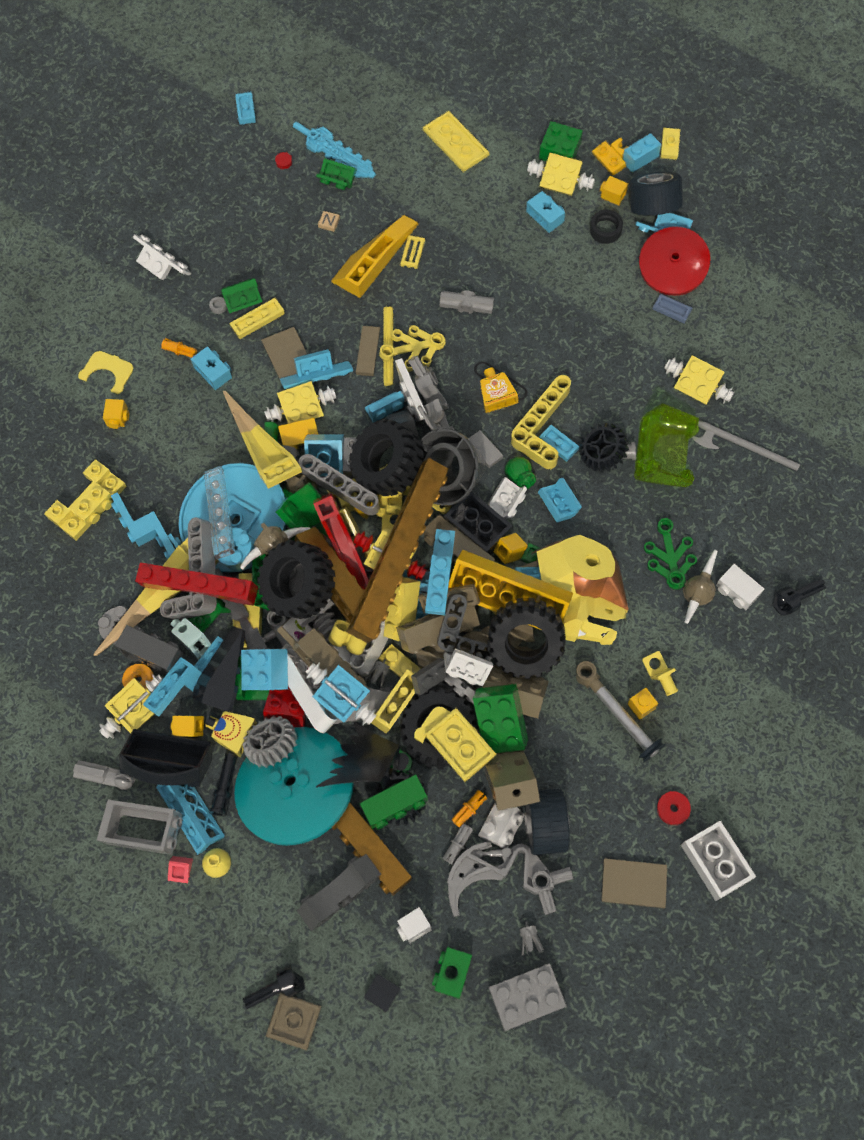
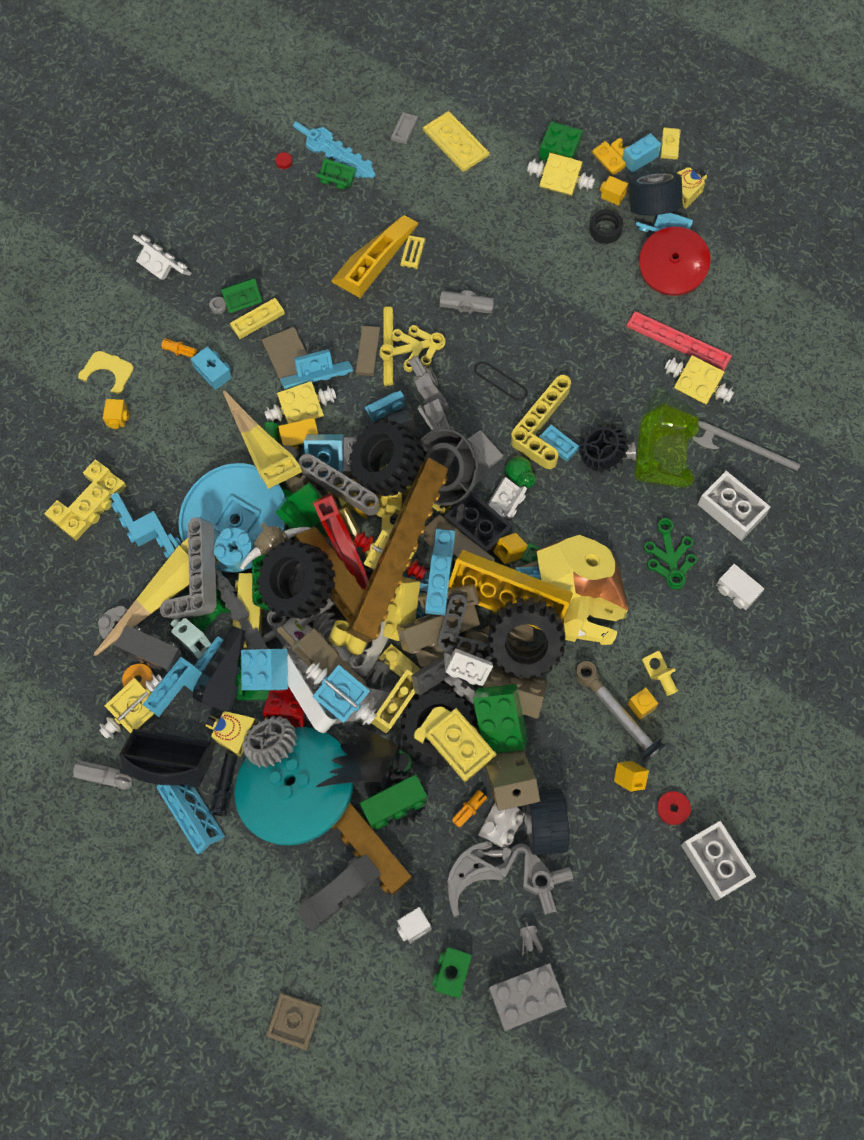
(116, 809): light grey piece -> none
(179, 869): coral slope -> none
(187, 726): yellow brick -> none
(216, 862): light yellow brick -> none
(217, 586): red arch -> none
(219, 513): clear tile -> none
(245, 108): medium azure plate -> none
(286, 983): black piece -> none
(329, 221): tan tile -> none
(382, 993): black piece -> none
(404, 128): none -> light grey tile
(409, 391): white wing -> none
(457, 844): light grey axle -> none
(497, 391): yellow torso -> none
(545, 211): medium azure brick -> none
(560, 500): medium azure bracket -> none
(631, 776): none -> yellow panel
(634, 883): dark tan tile -> none
(672, 308): sand blue tile -> none
(679, 340): none -> coral tile
(692, 185): none -> light yellow torso
(700, 588): dark tan helmet -> none
(733, 505): none -> white brick
(793, 597): black piece -> none

